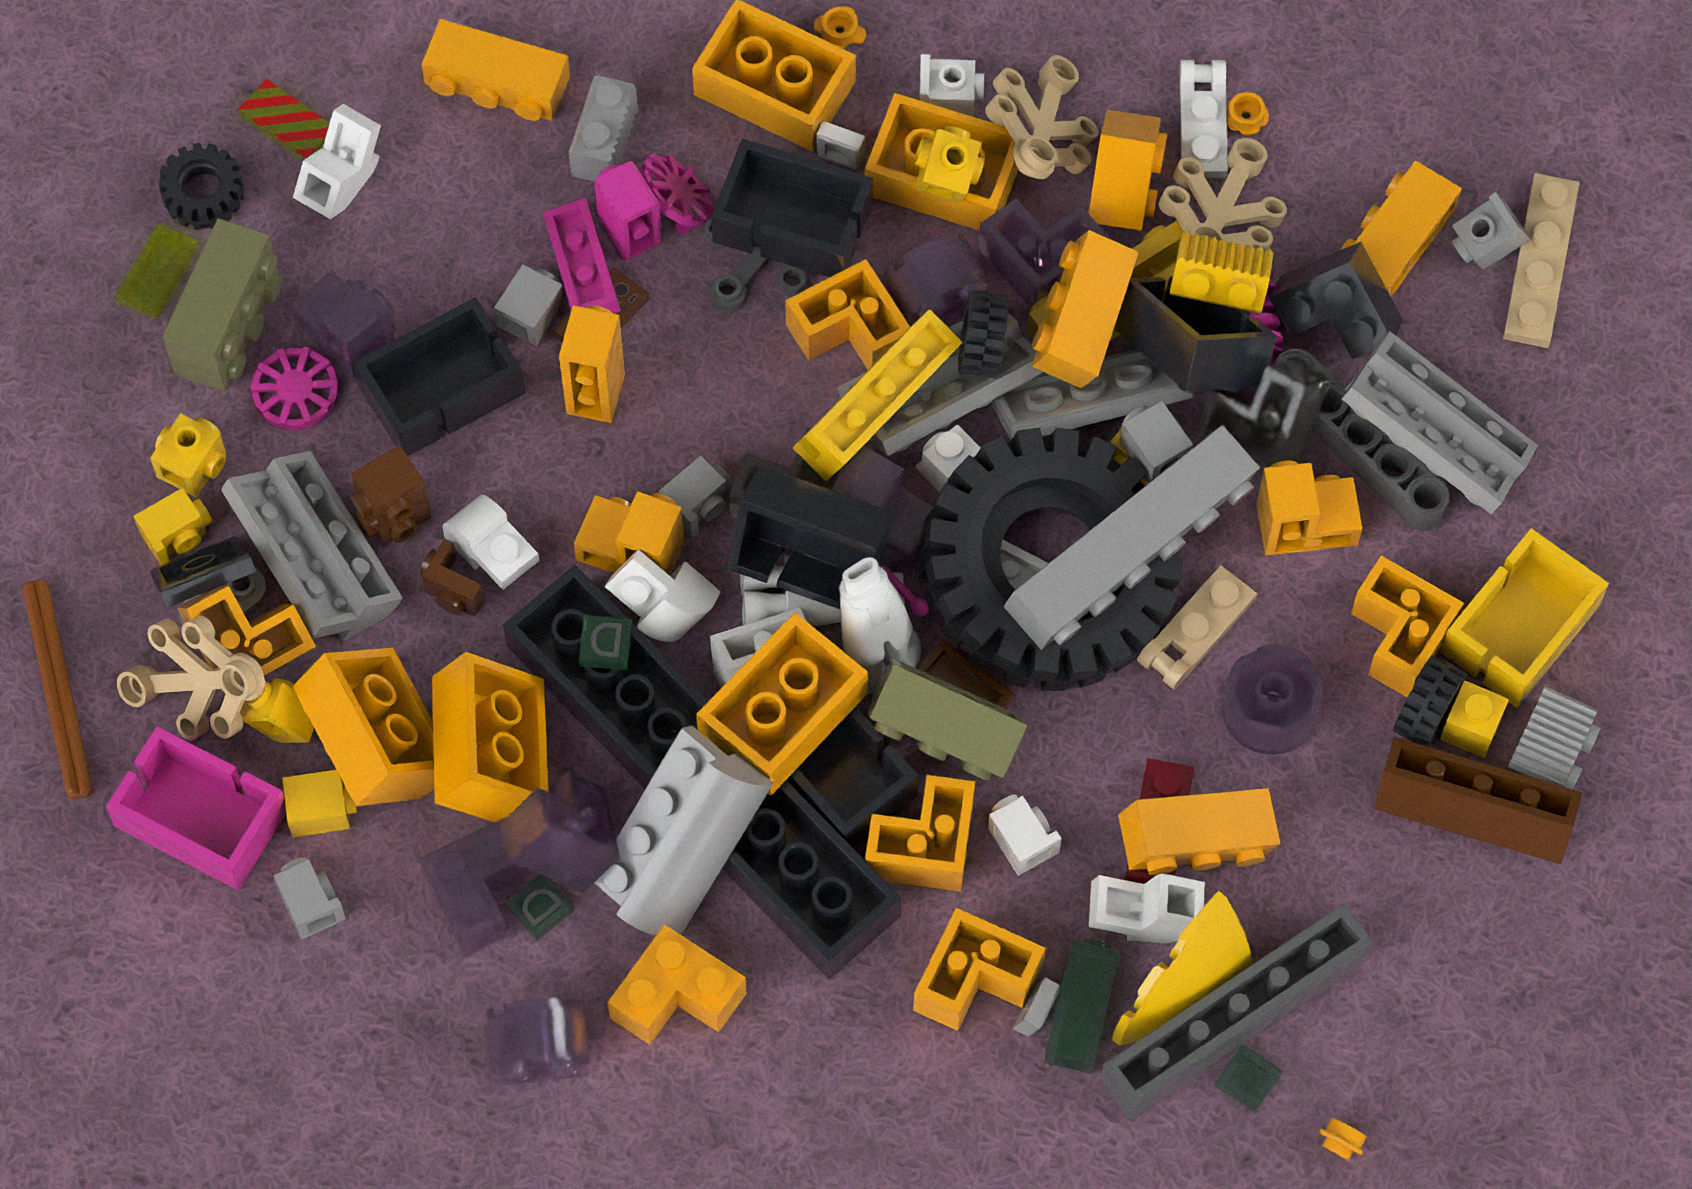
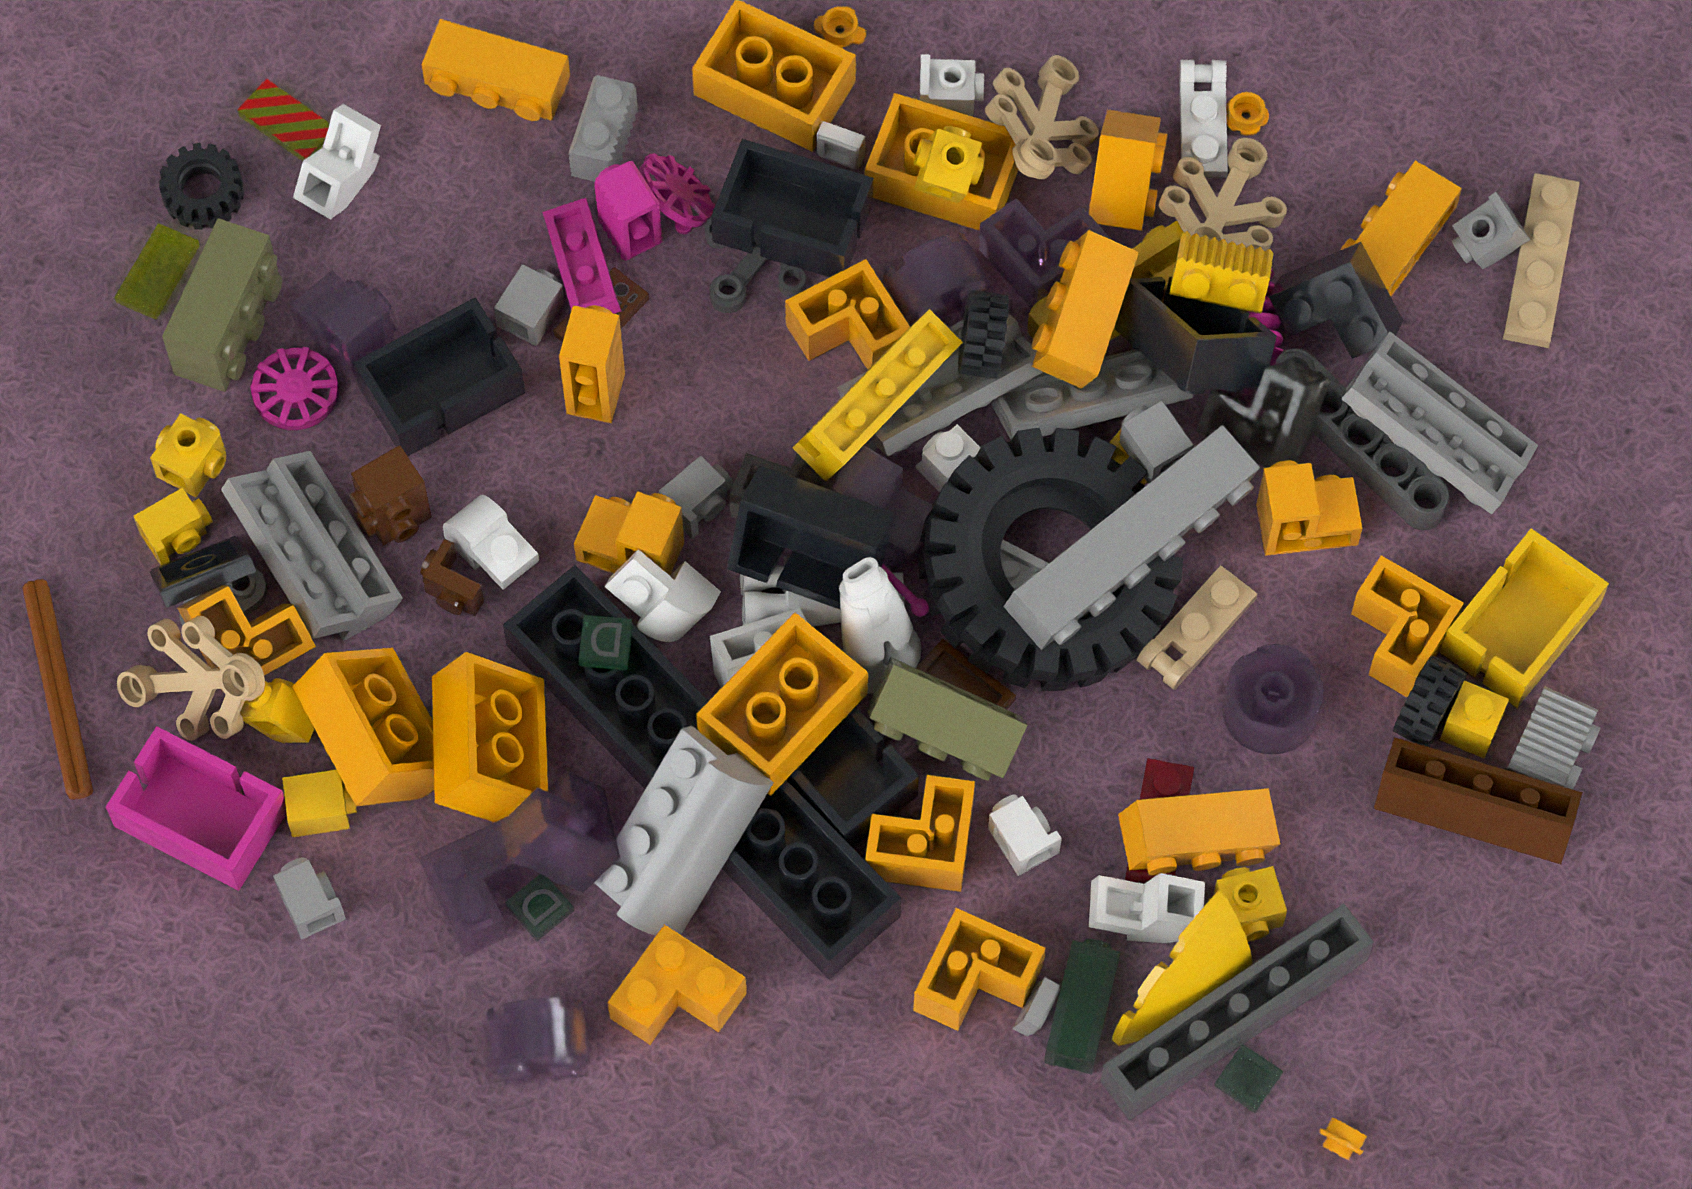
(1254, 899): none -> yellow brick

